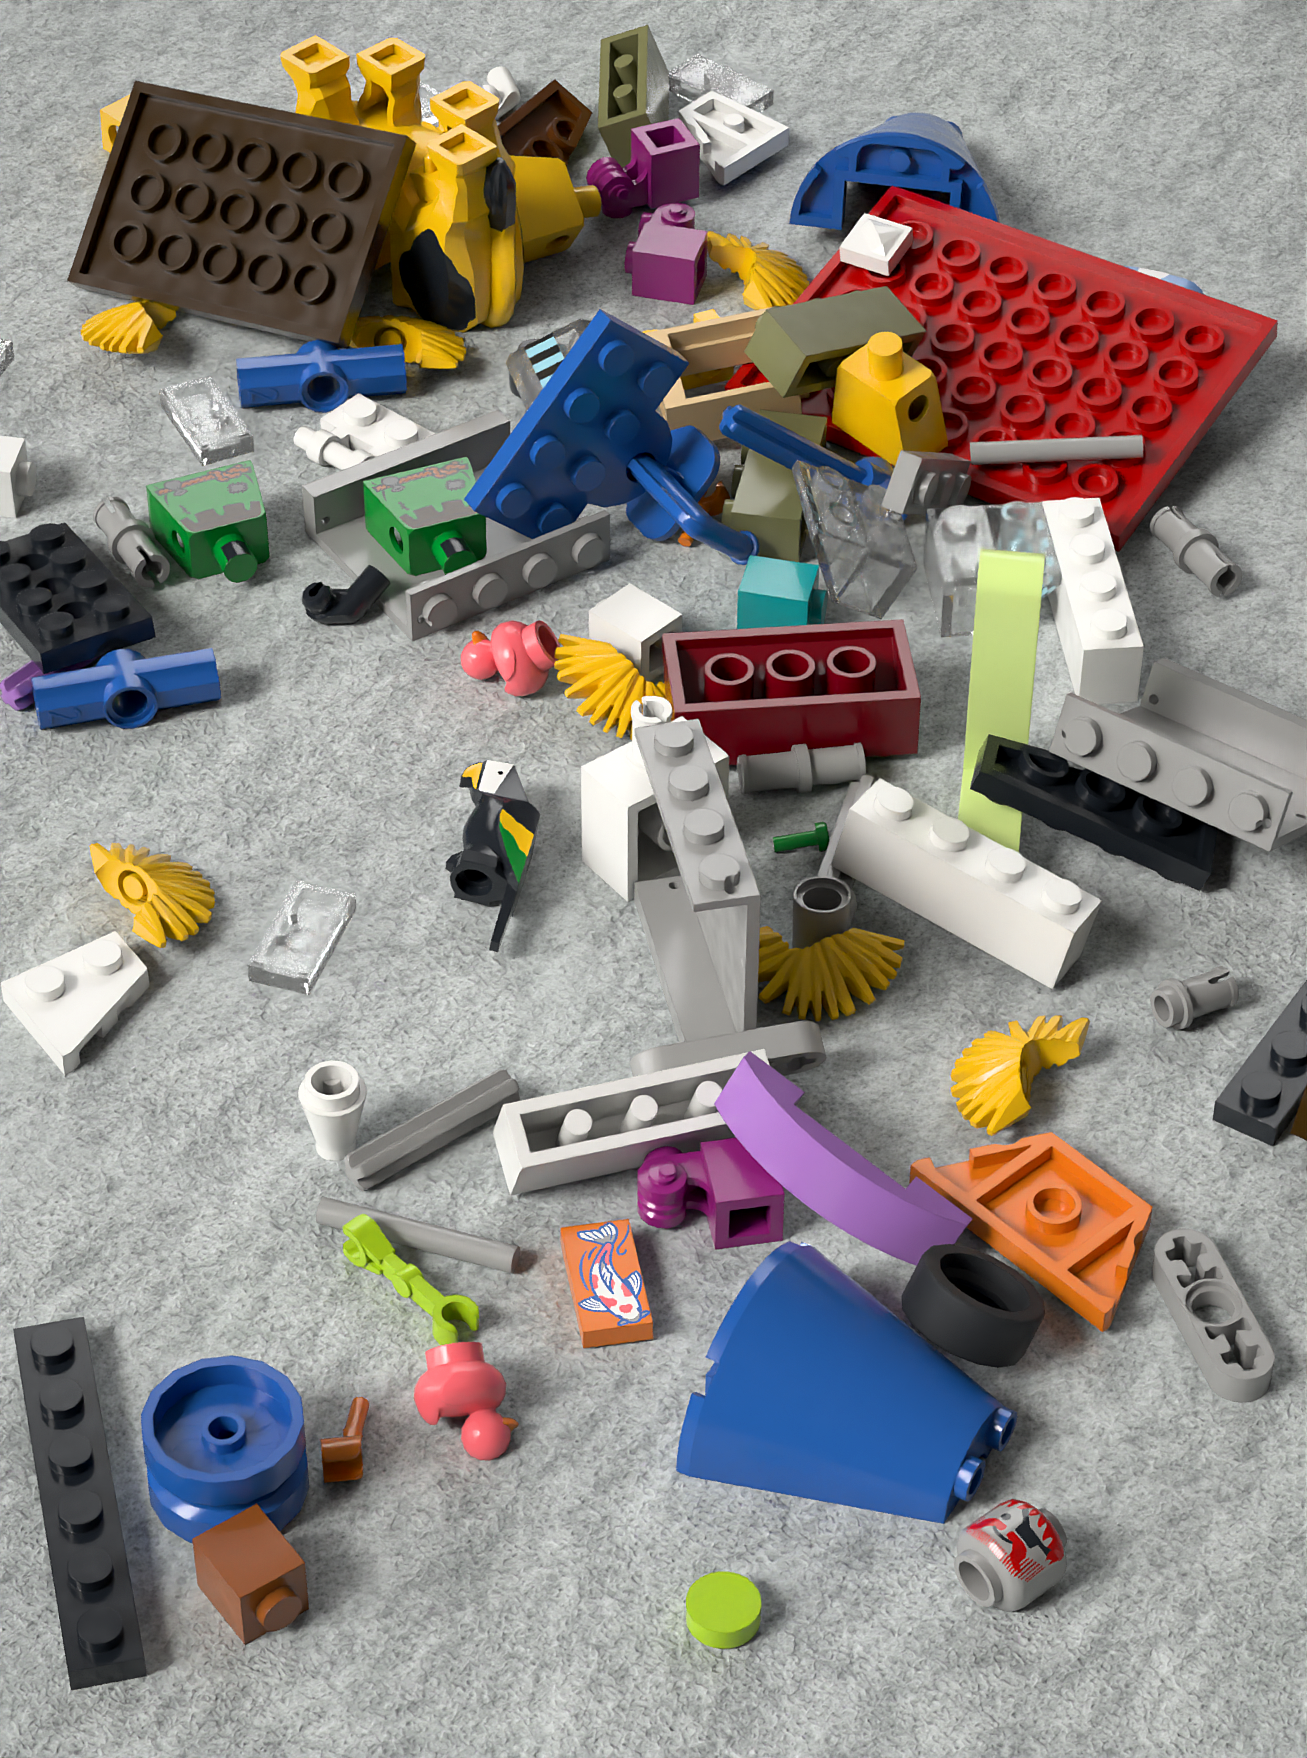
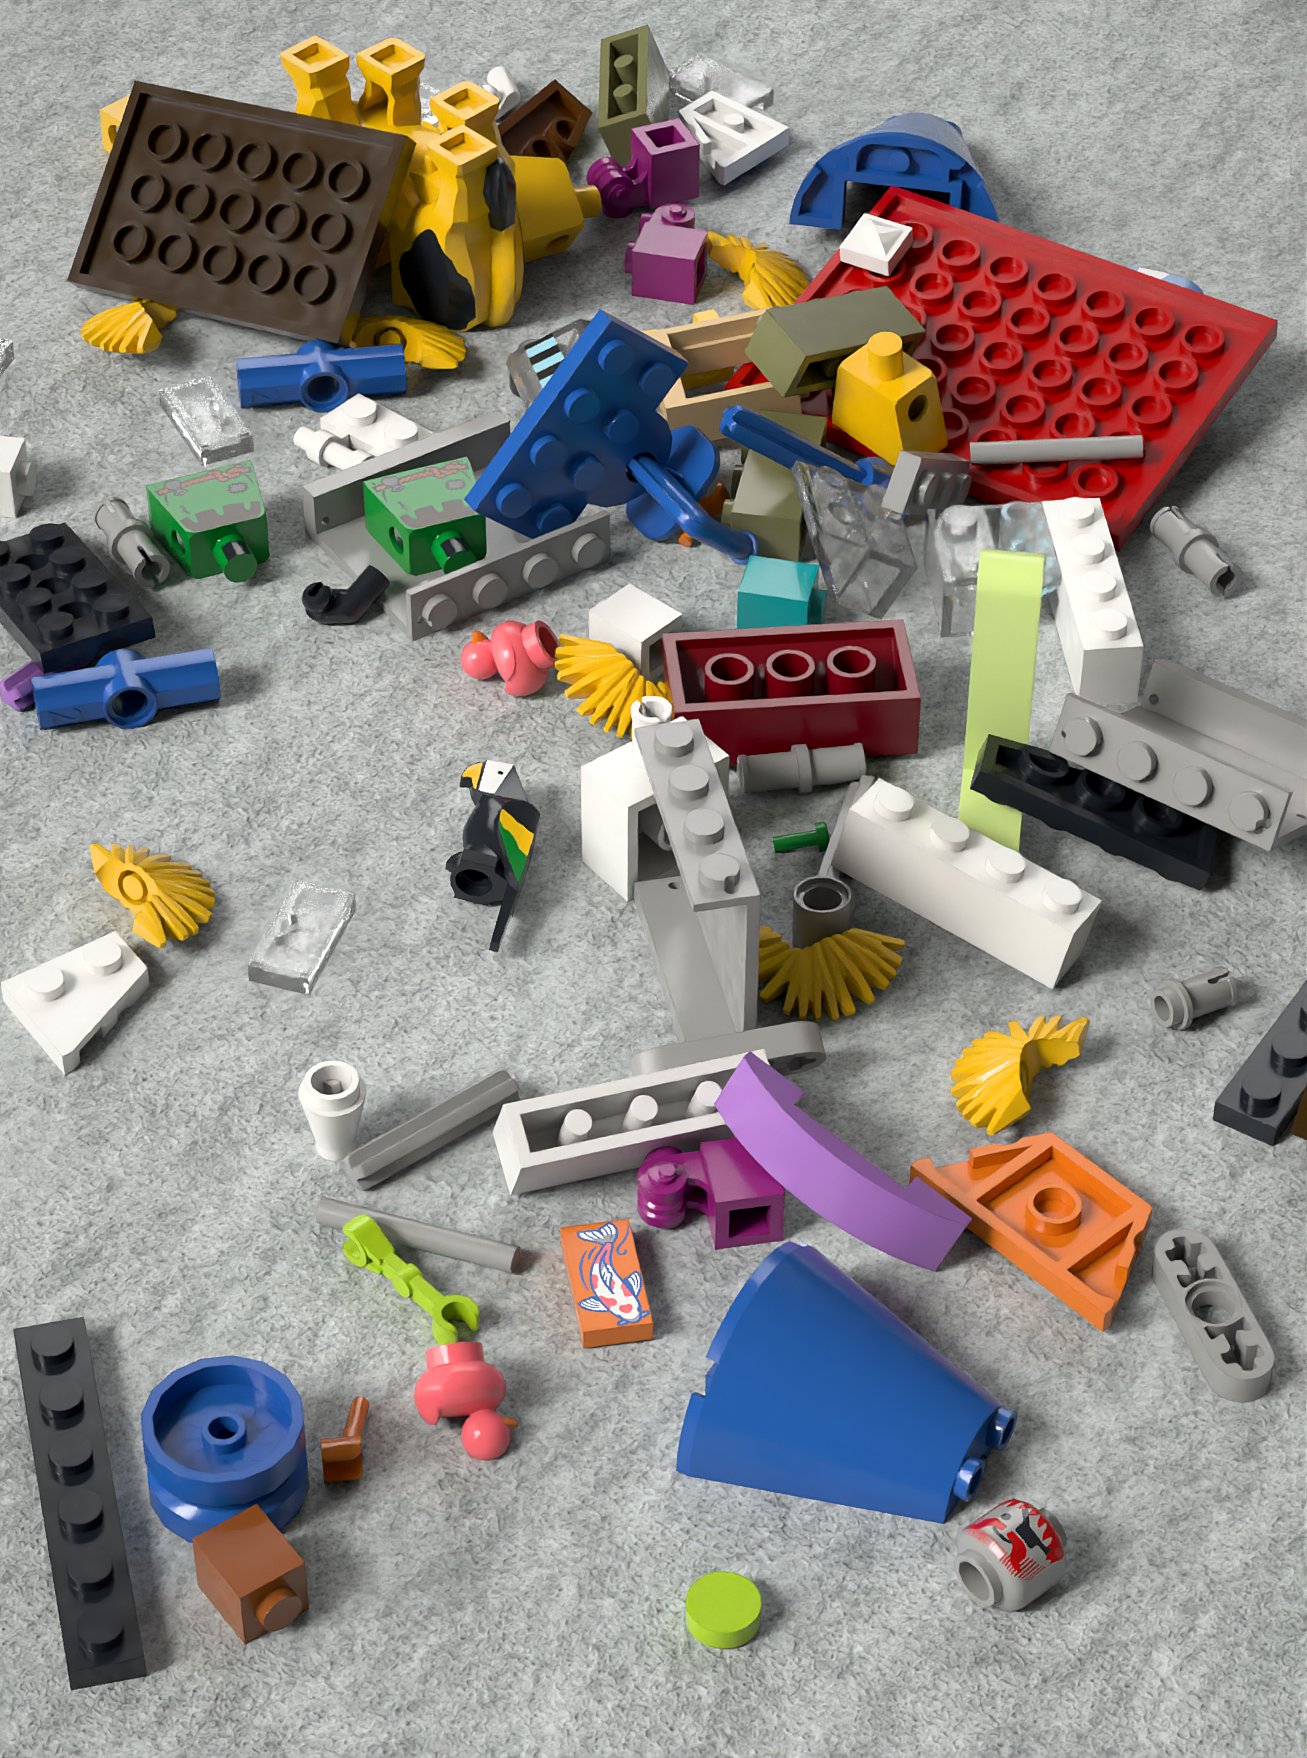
(972, 1305): black tyre -> none

